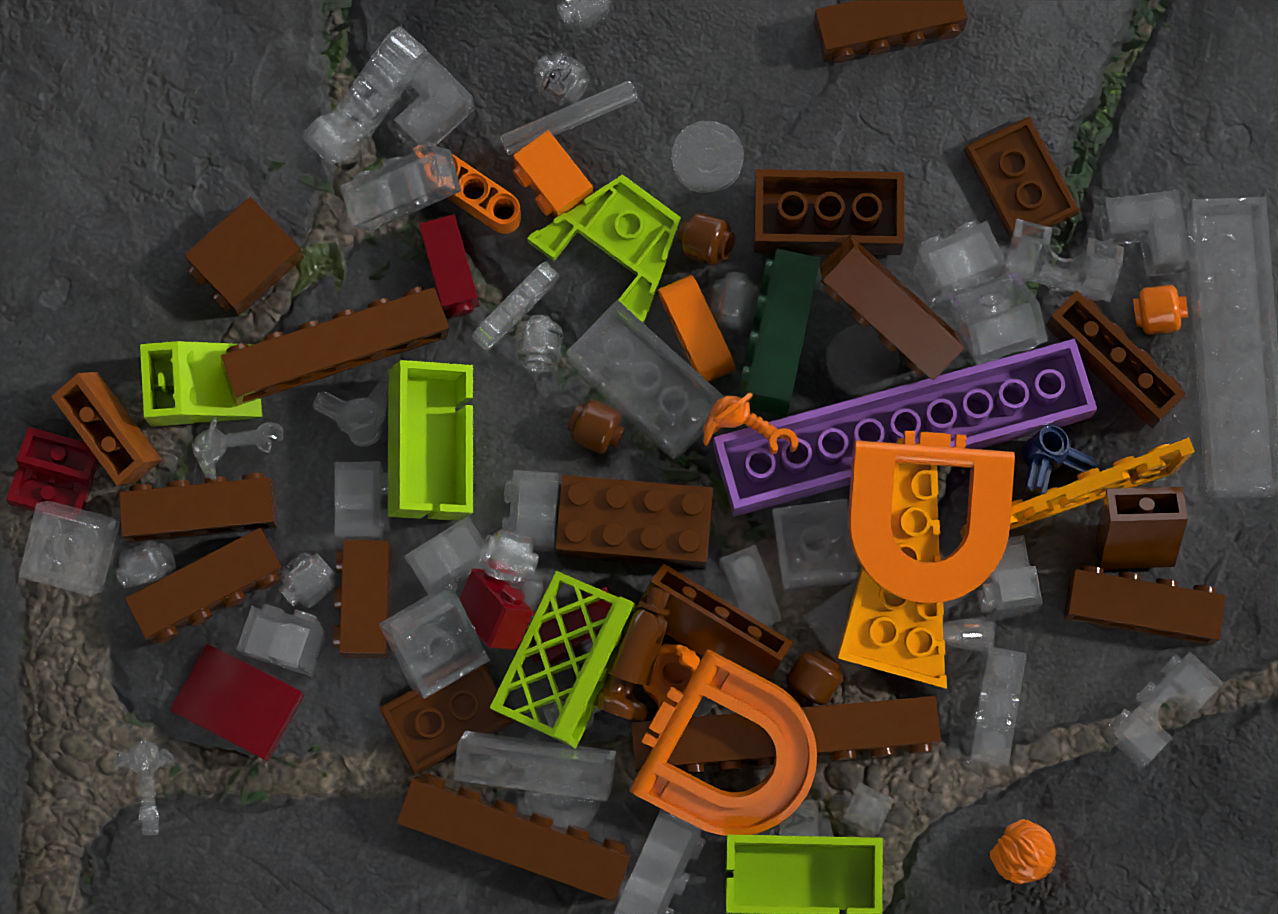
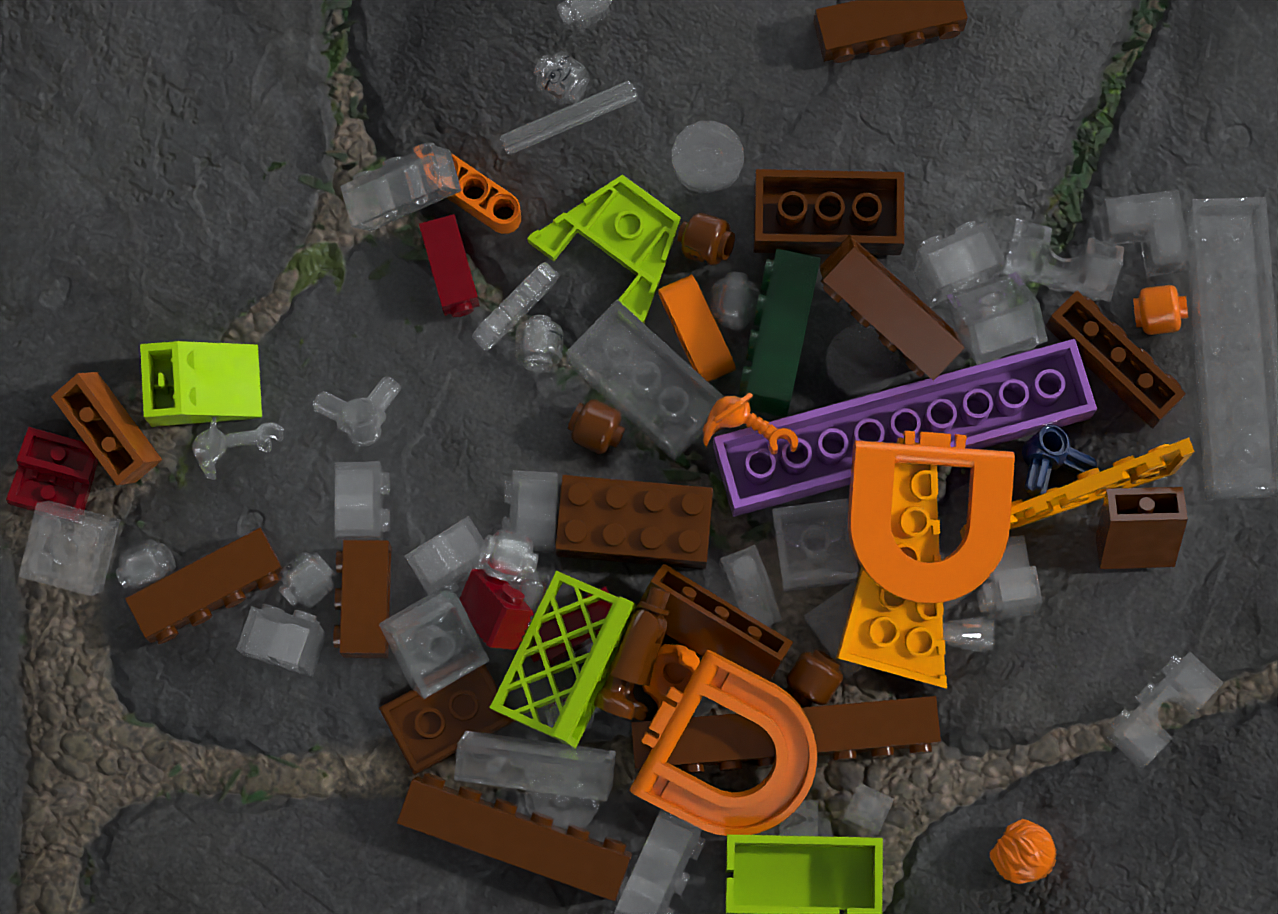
(145, 760): clear piece -> none
(198, 509): reddish brown brick -> none
(237, 702): dark red slope -> none
(243, 257): reddish brown brick -> none
(334, 345): reddish brown brick -> none
(368, 100): clear beam -> none
(430, 441): lime piece -> none
(437, 108): clear brick -> none
(551, 175): orange brick -> none
(997, 708): clear arch -> none
(1021, 177): reddish brown tile -> none
(1145, 606): reddish brown brick -> none

